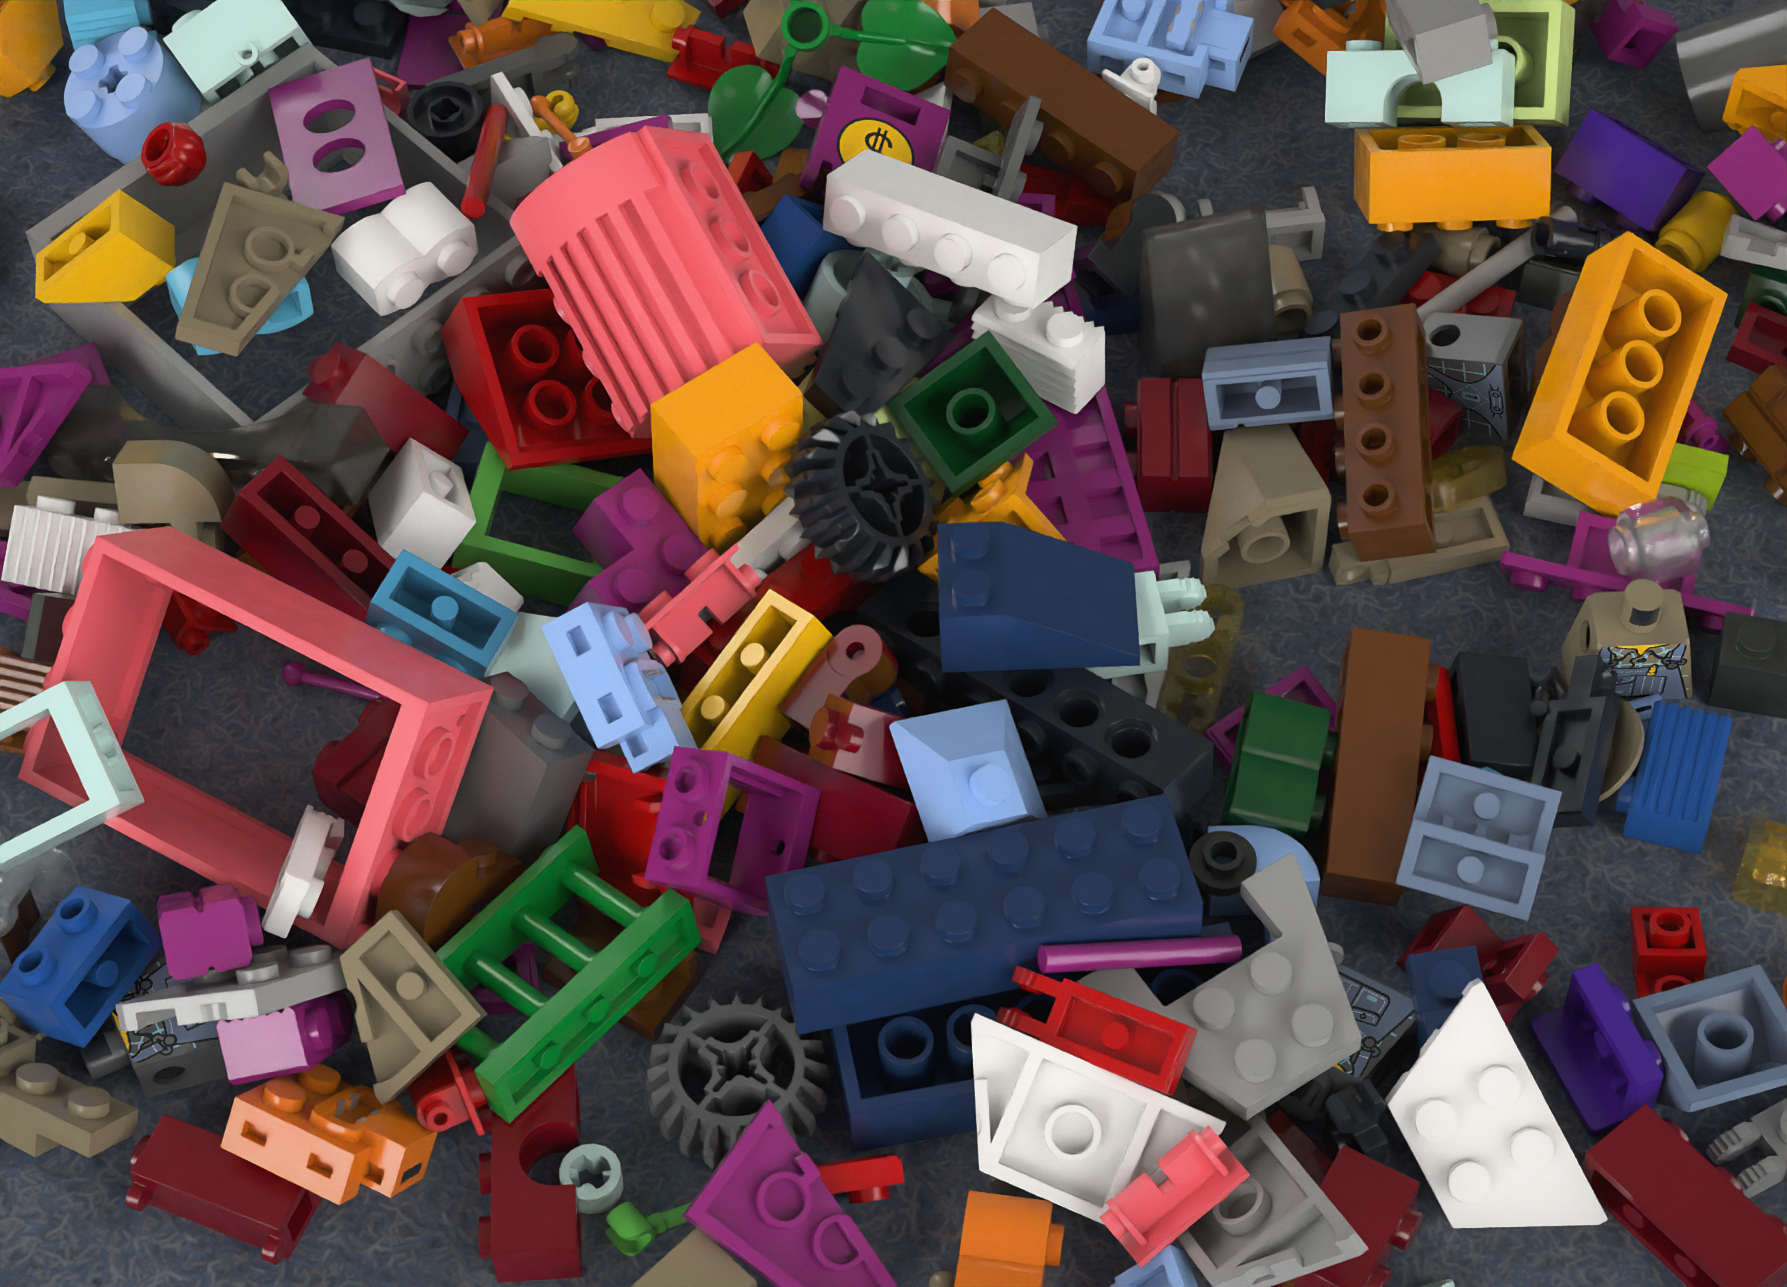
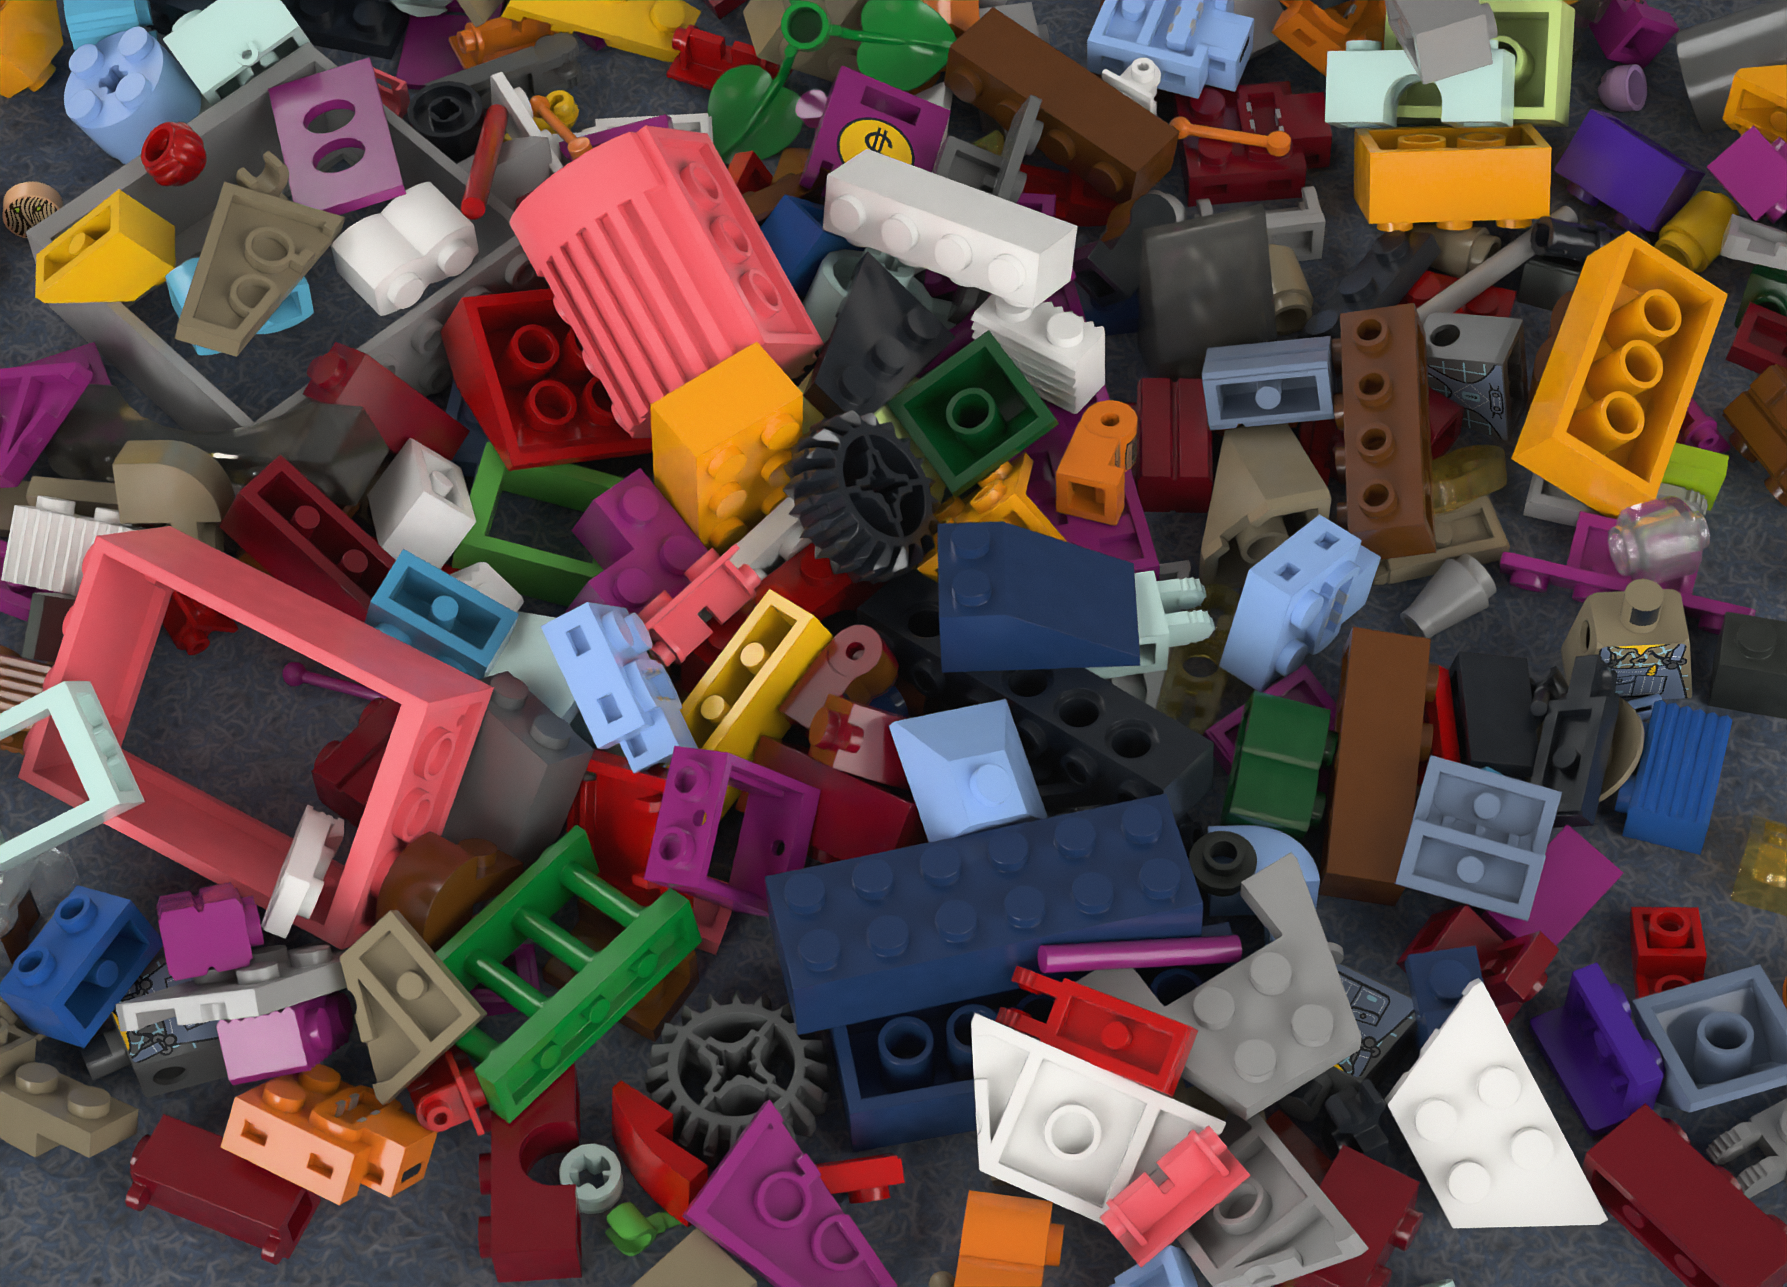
(28, 205): none -> tile
(647, 1147): none -> red slope
(1095, 463): none -> orange leg
(1244, 172): none -> dark red piece
(1276, 143): none -> orange hinge
(1297, 602): none -> light blue piece
(1451, 596): none -> light grey cone
(1568, 887): none -> magenta hinge
(1623, 88): none -> lavender hinge

